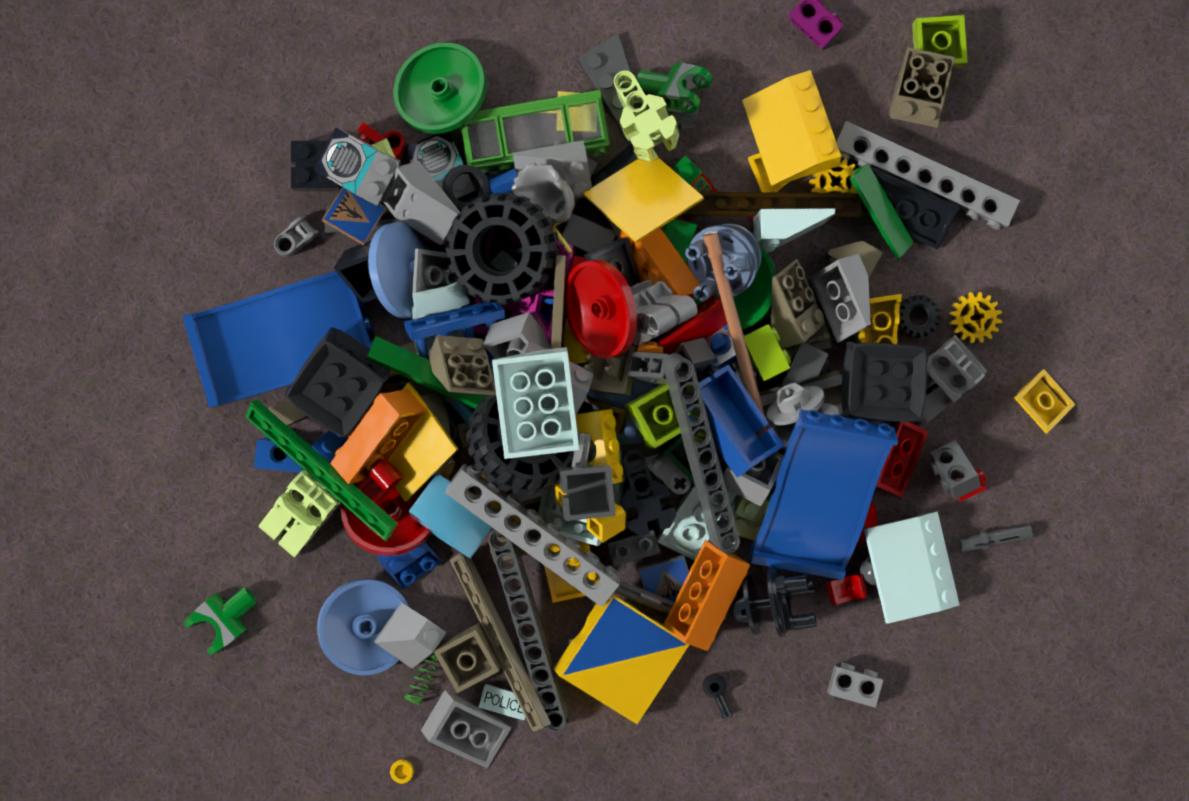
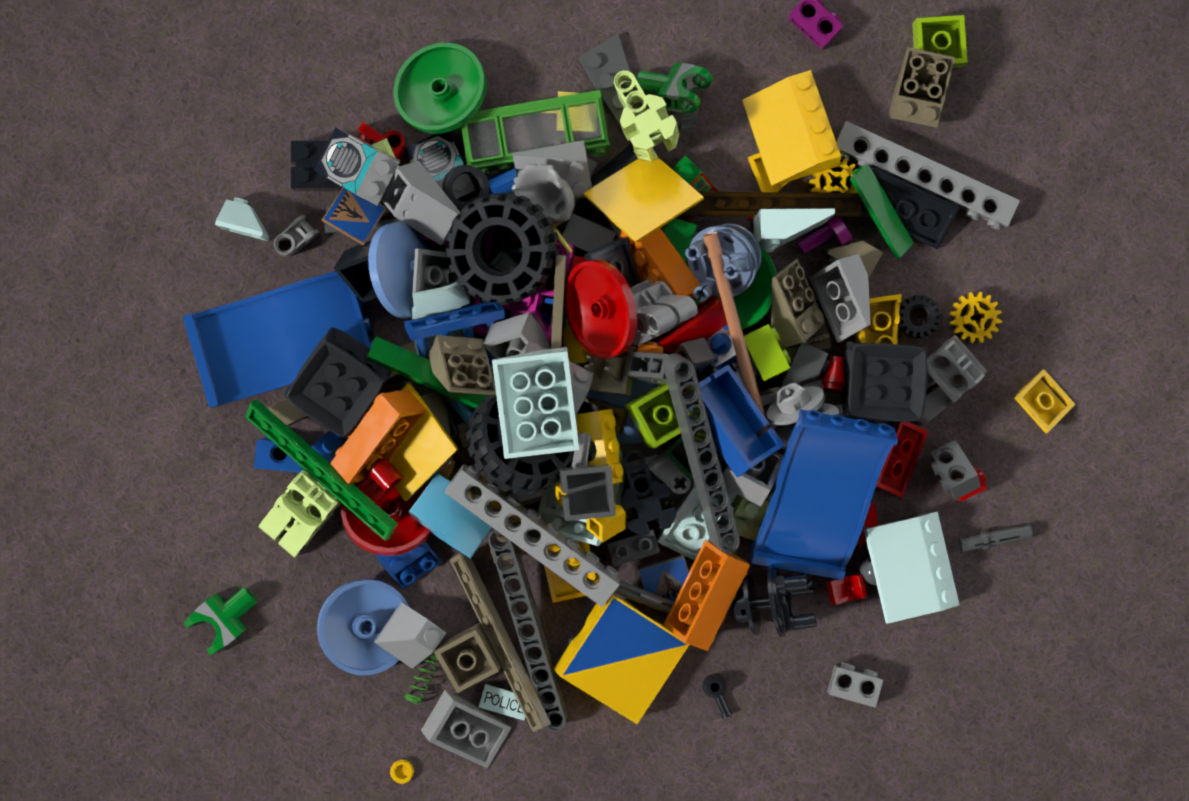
(241, 219): none -> light aqua slope
(833, 228): none -> magenta piece
(834, 376): none -> red cone

